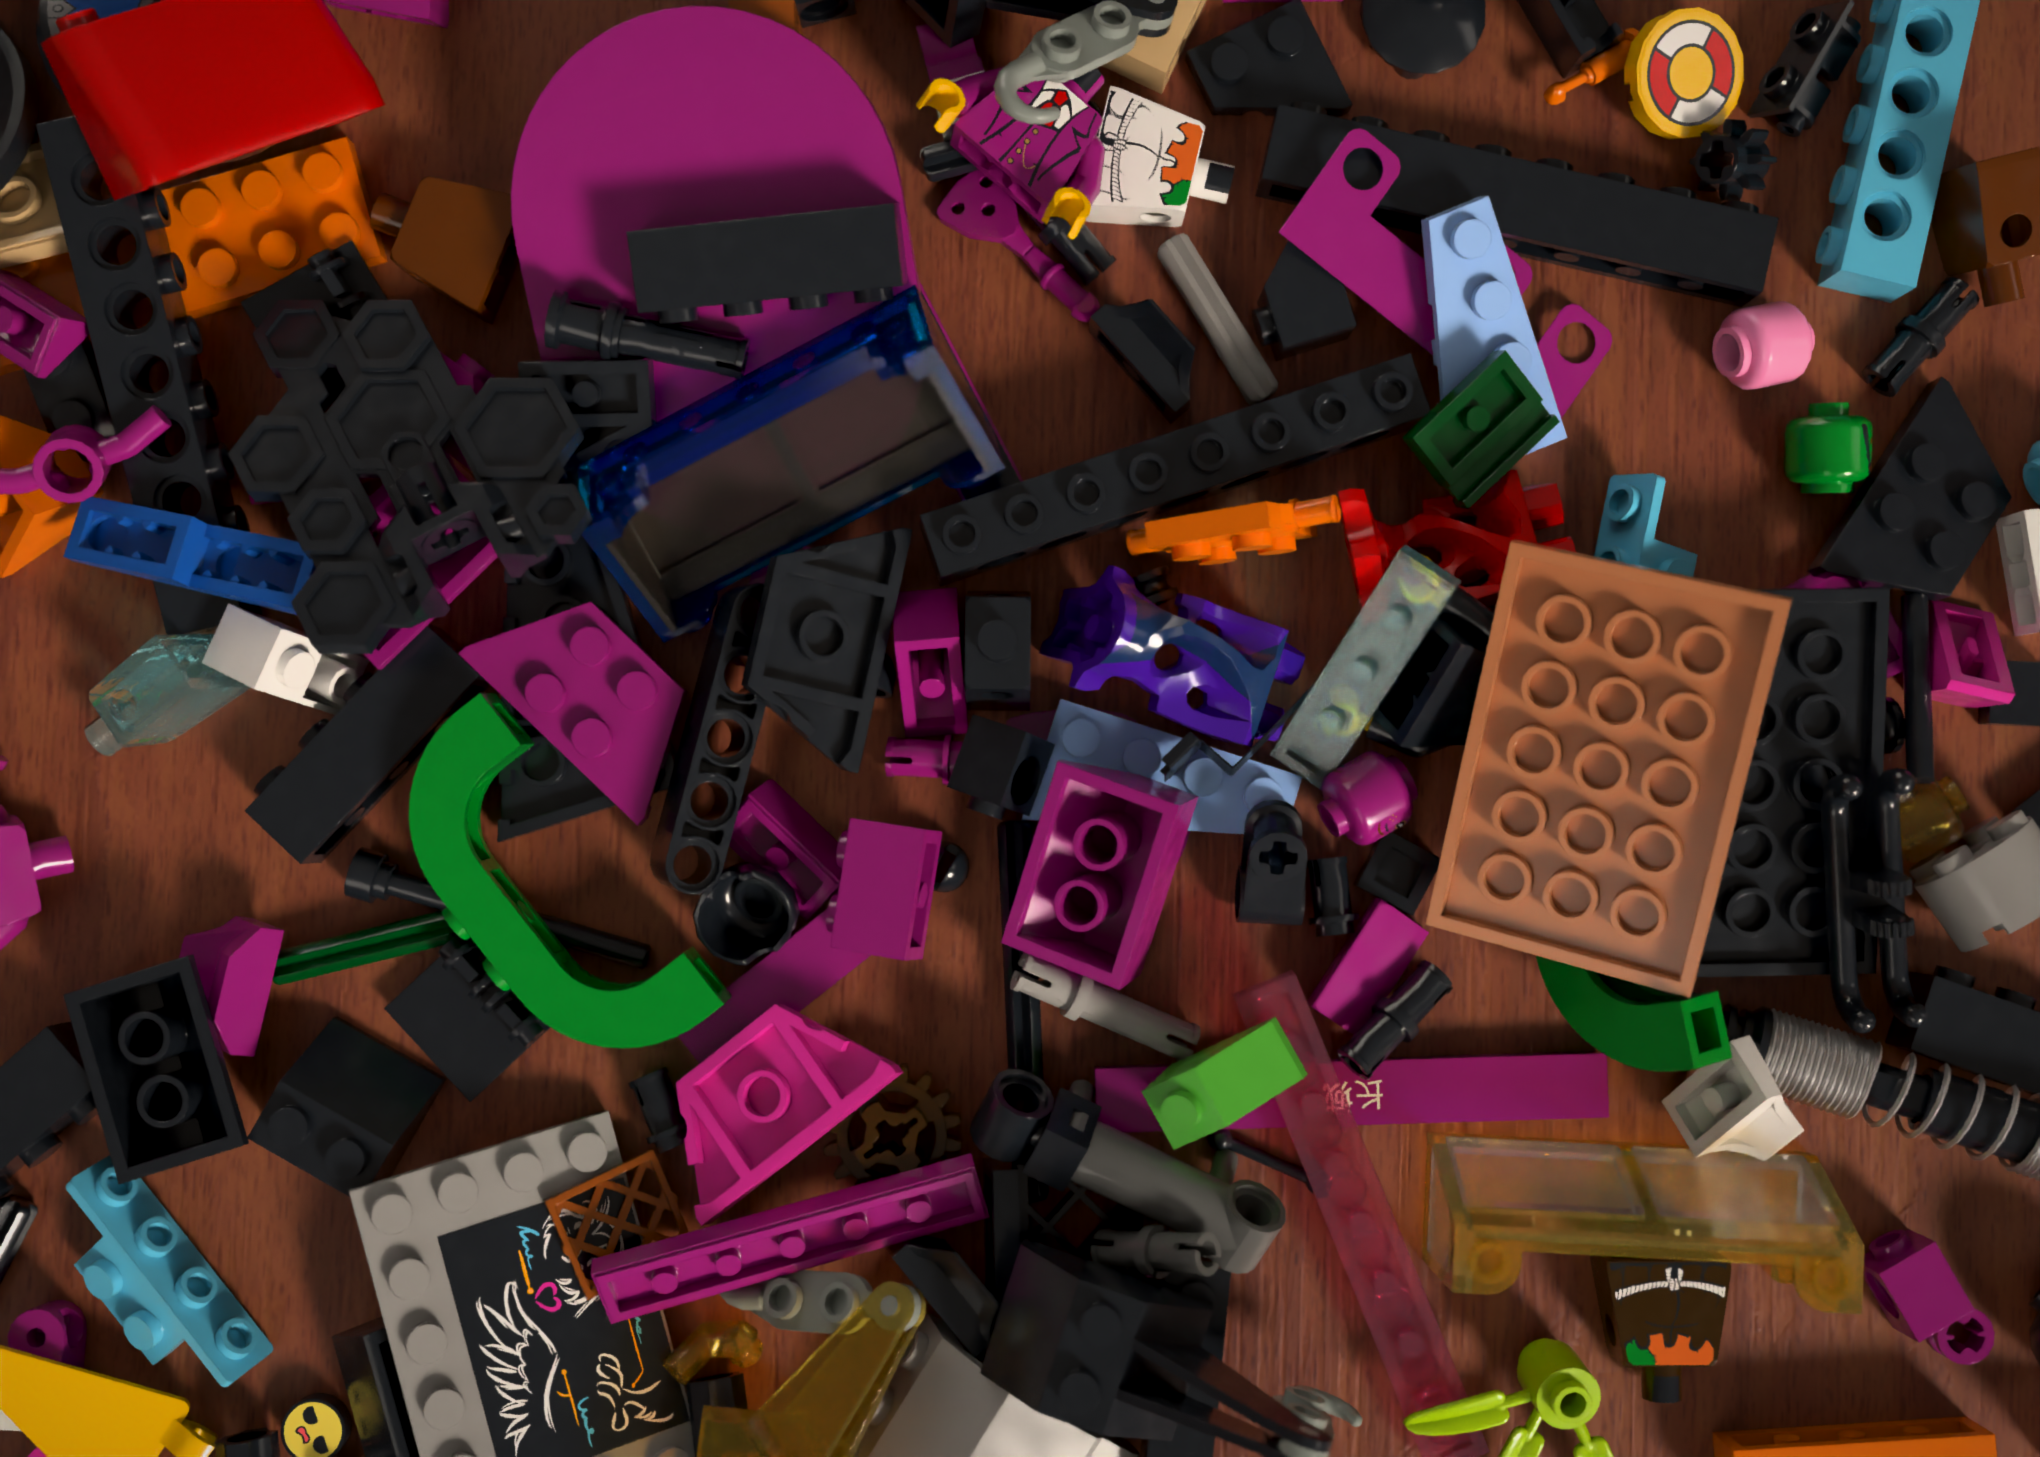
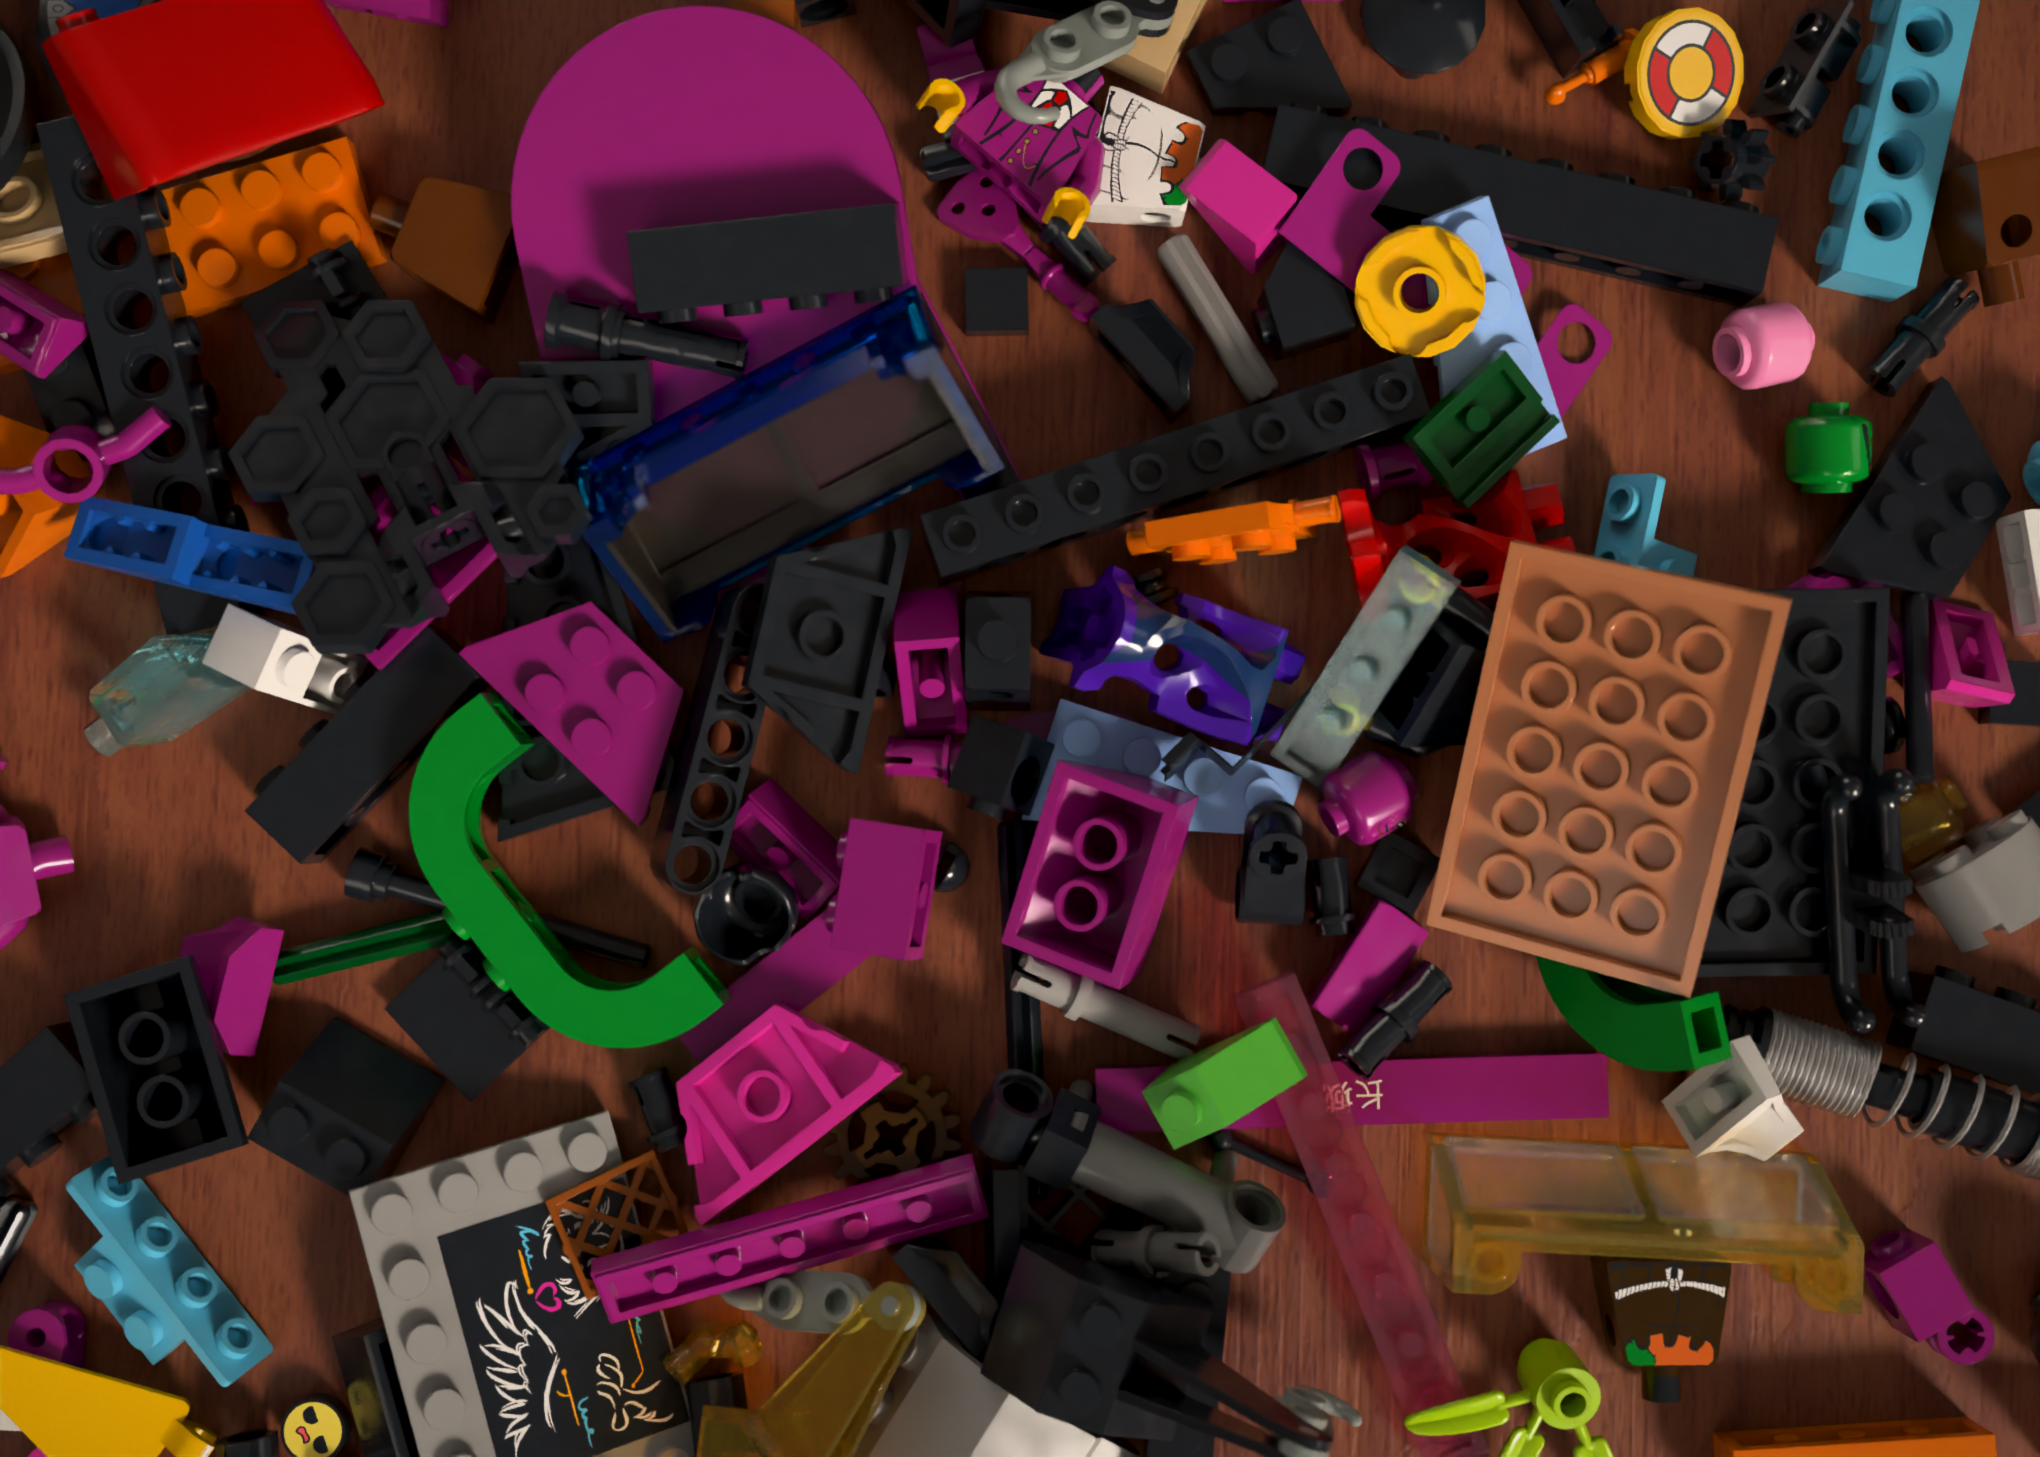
(996, 301): none -> black tile
(1240, 203): none -> dark pink slope
(1389, 468): none -> magenta bush
(1429, 252): none -> yellow tile

